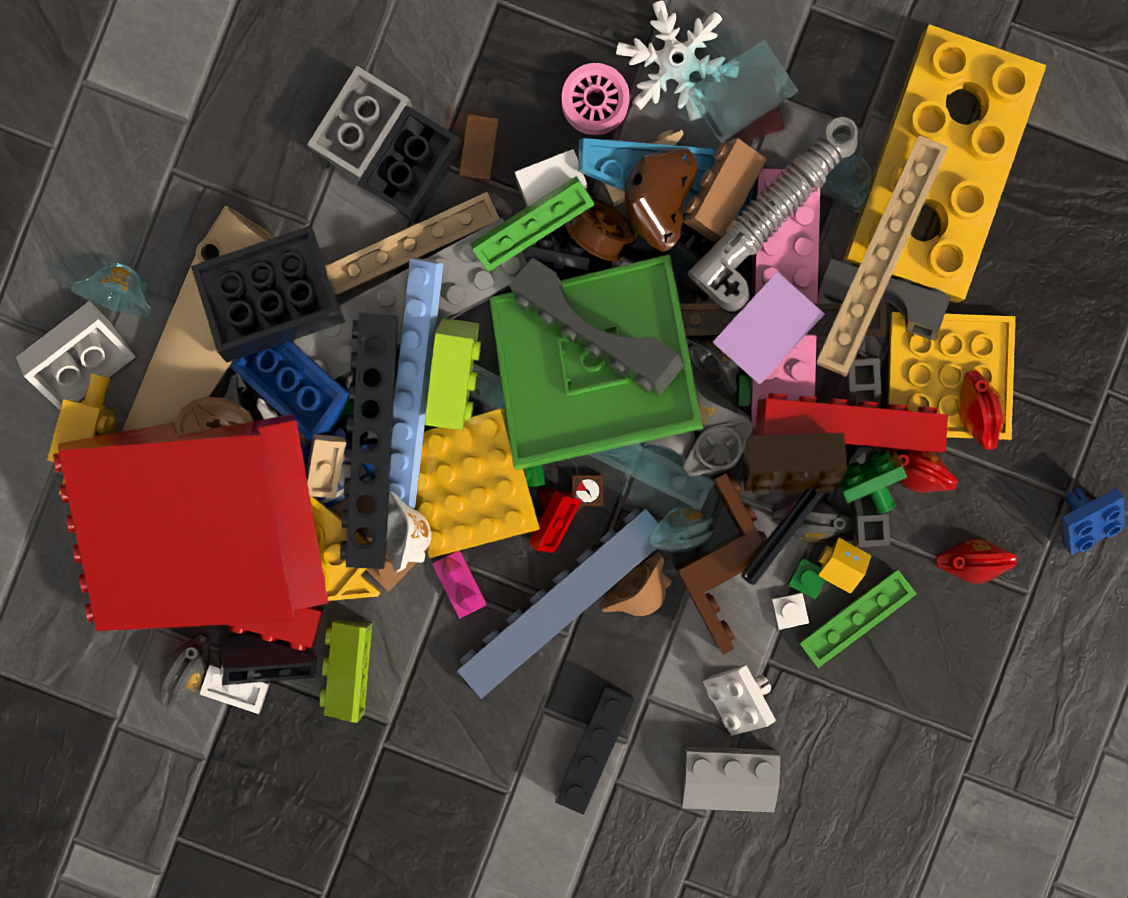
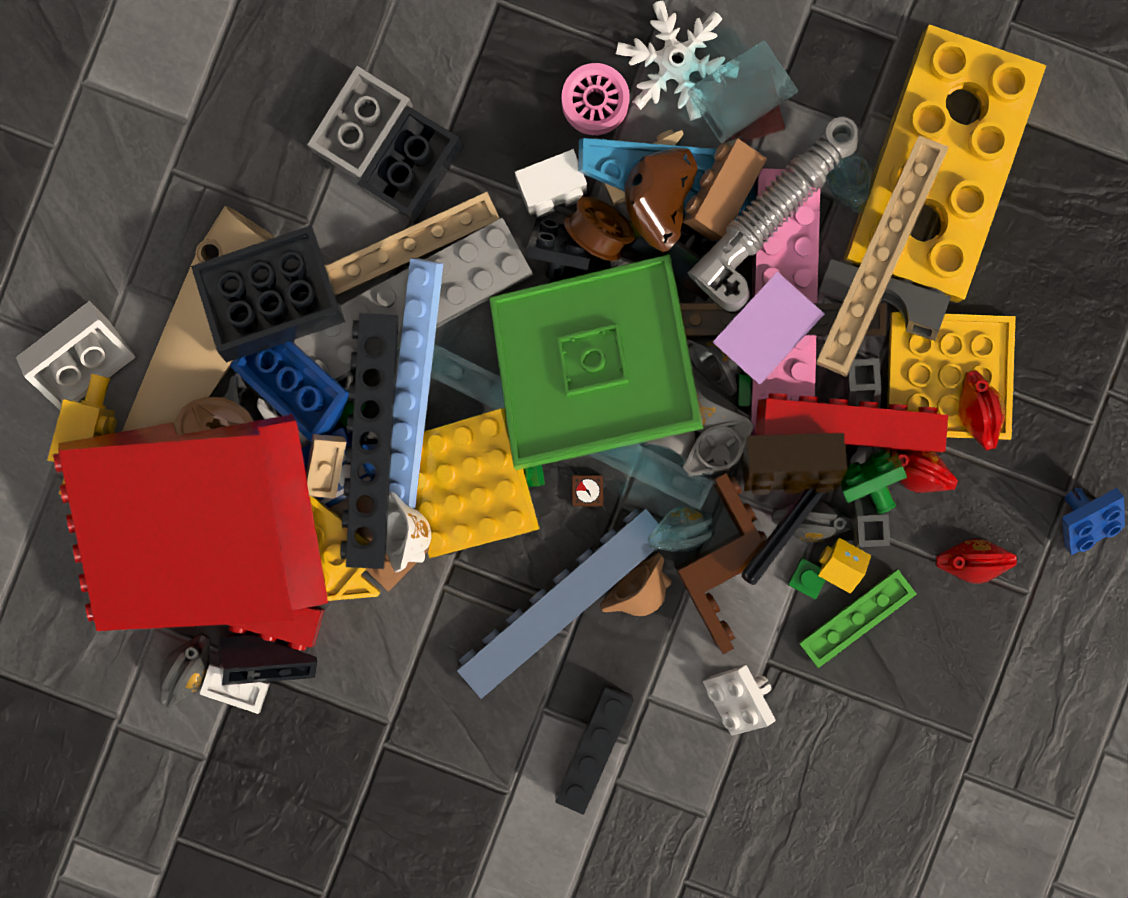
(116, 289): clear light blue hat -> none
(346, 669): lime slope -> none
(452, 374): lime wedge -> none
(459, 584): dark pink tile -> none
(478, 148): clear orange plate -> none
(532, 224): bright green plate -> none
(558, 514): red tile -> none
(644, 359): dark grey arch -> none
(730, 779): light grey slope -> none
(790, 611): white plate -> none

